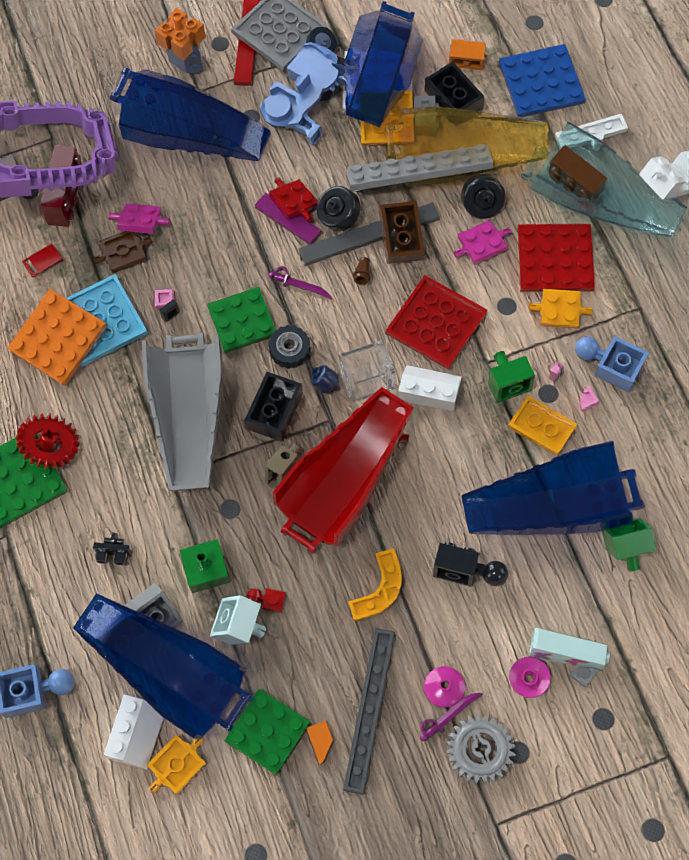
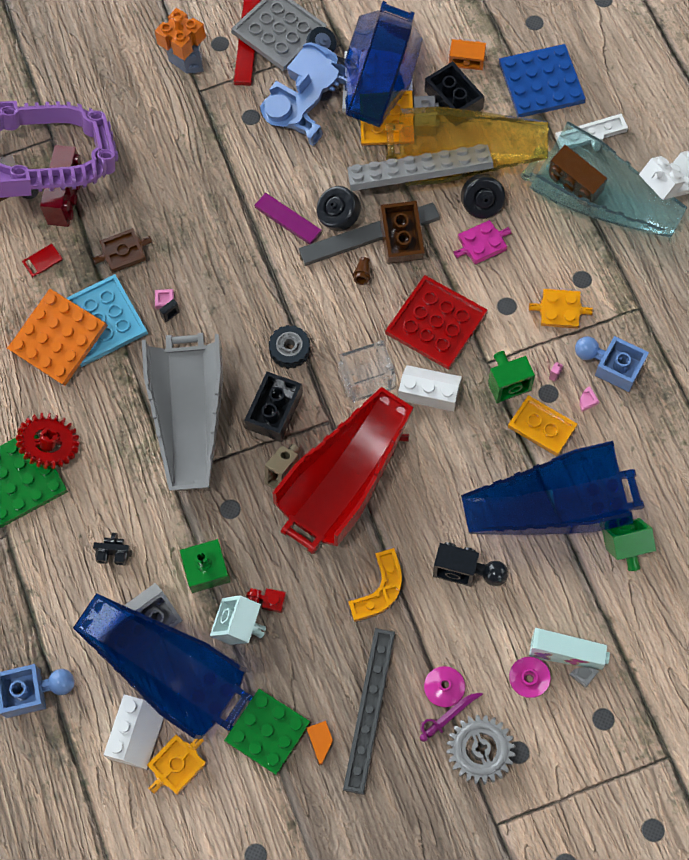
(139, 218): dark pink plate -> none
(177, 115): clear blue windscreen -> none
(241, 319): green plate -> none
(293, 199): red plate -> none
(297, 283): magenta sword -> none
(324, 379): dark blue head -> none
(555, 257): red plate -> none

